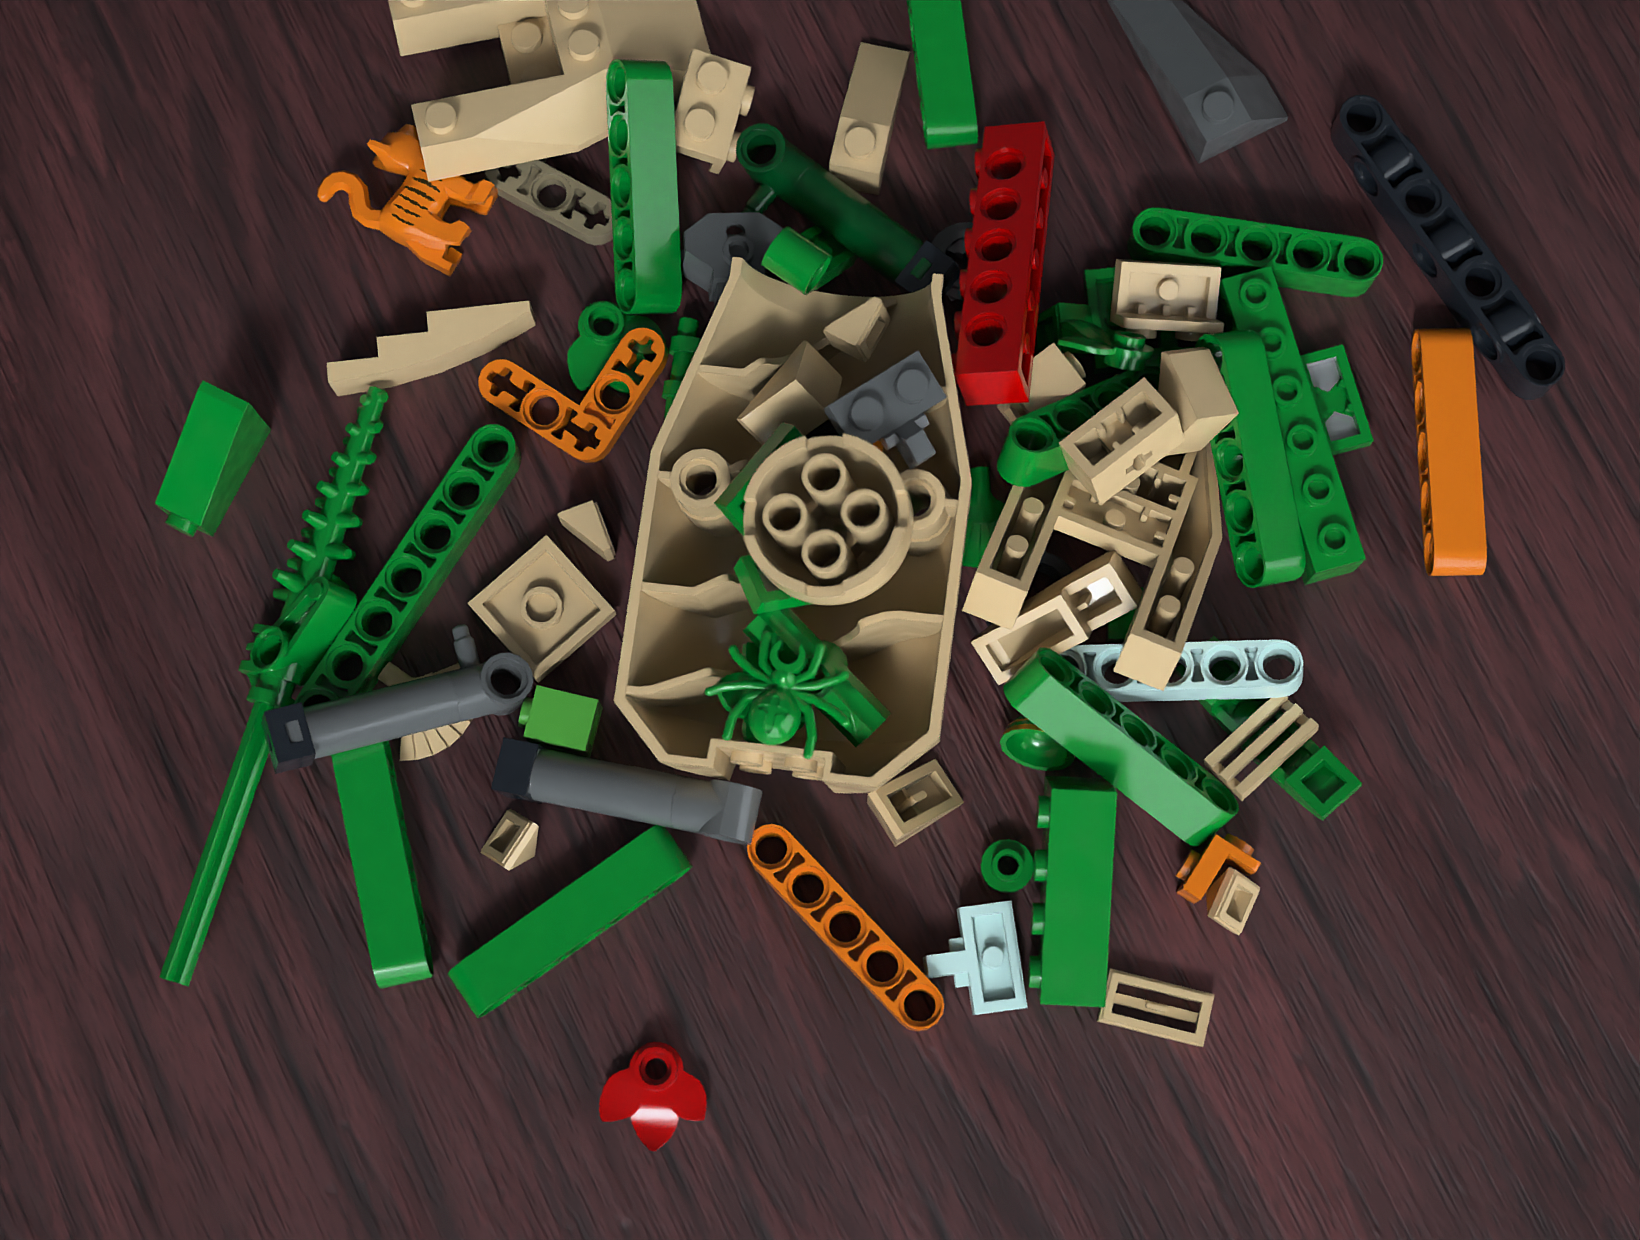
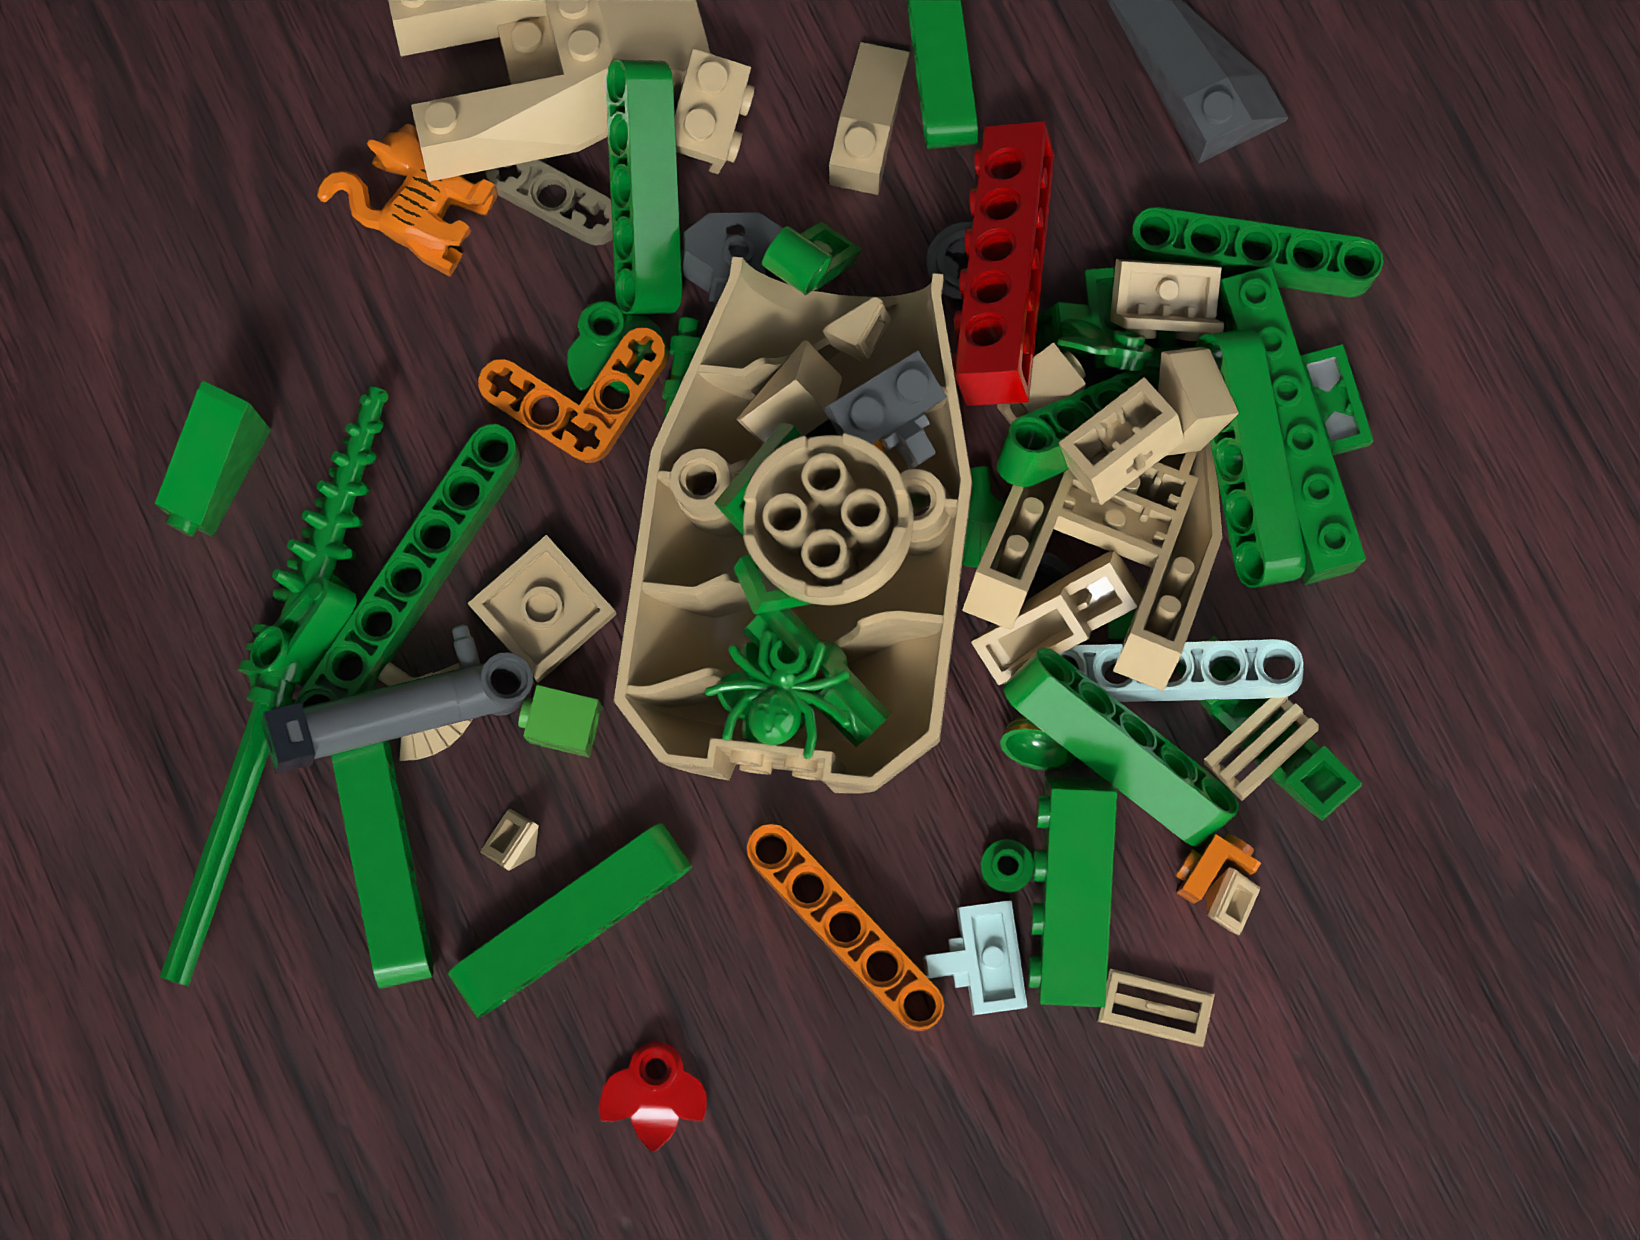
(451, 340): tan slope -> none
(588, 526): tan slope -> none
(627, 791): dark grey piece -> none
(839, 212): dark green piece -> none
(913, 801): tan slope -> none
(1446, 247): black beam -> none
(1448, 452): orange beam -> none

